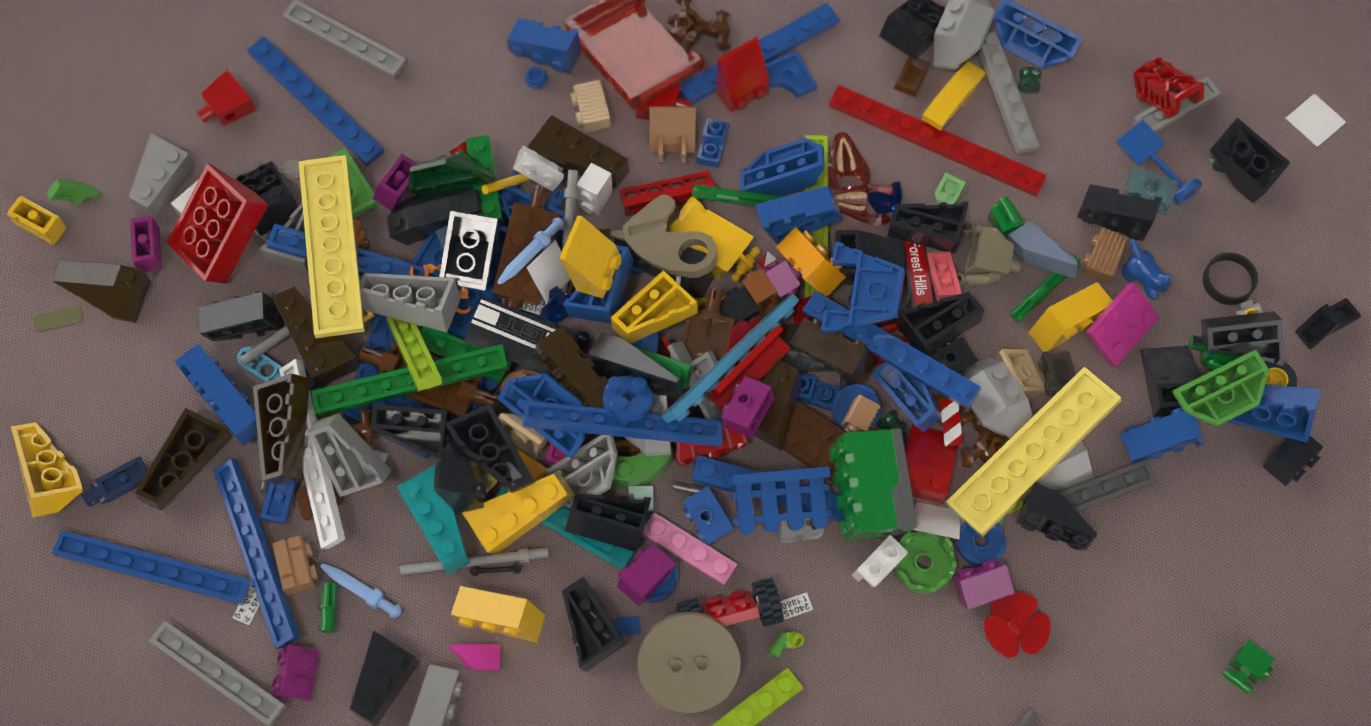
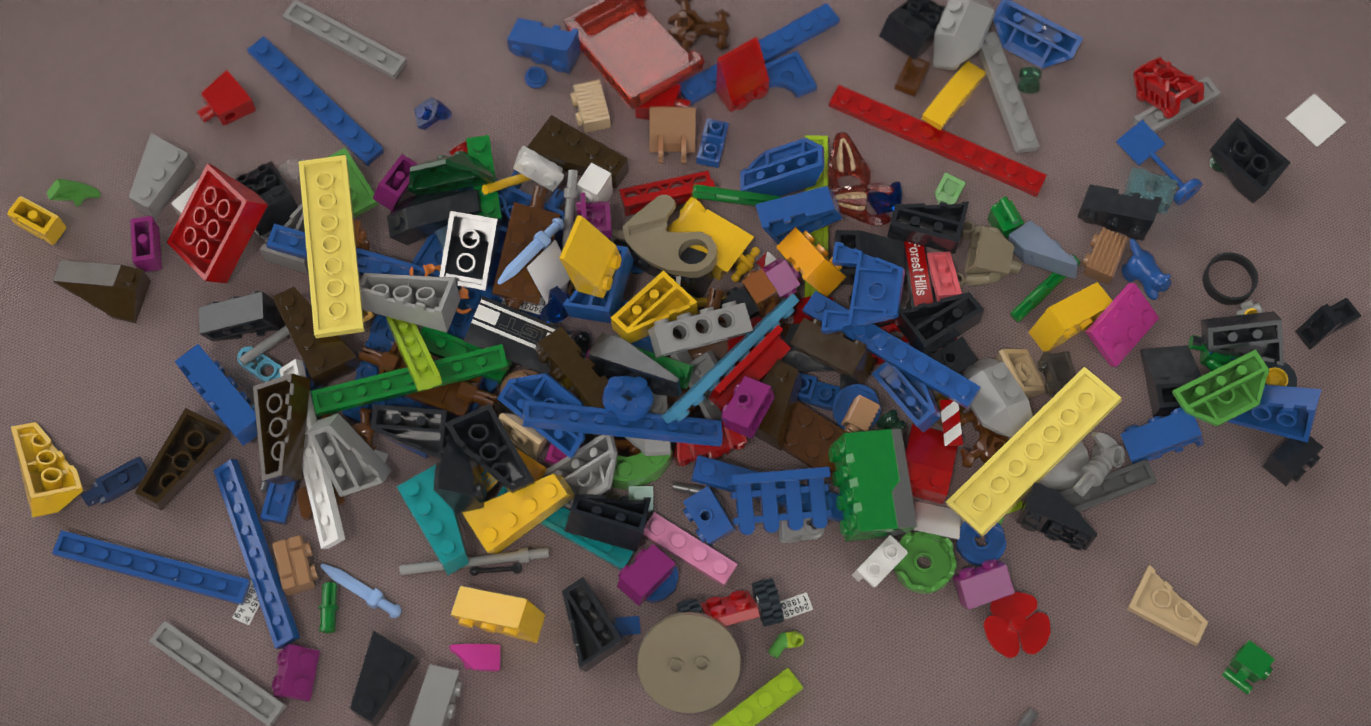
(57, 319): olive sticker -> none
(430, 112): none -> clear blue plate
(597, 214): none -> magenta bracket
(666, 344): none -> light grey brick
(1104, 457): none -> light grey piece
(1165, 608): none -> tan wing

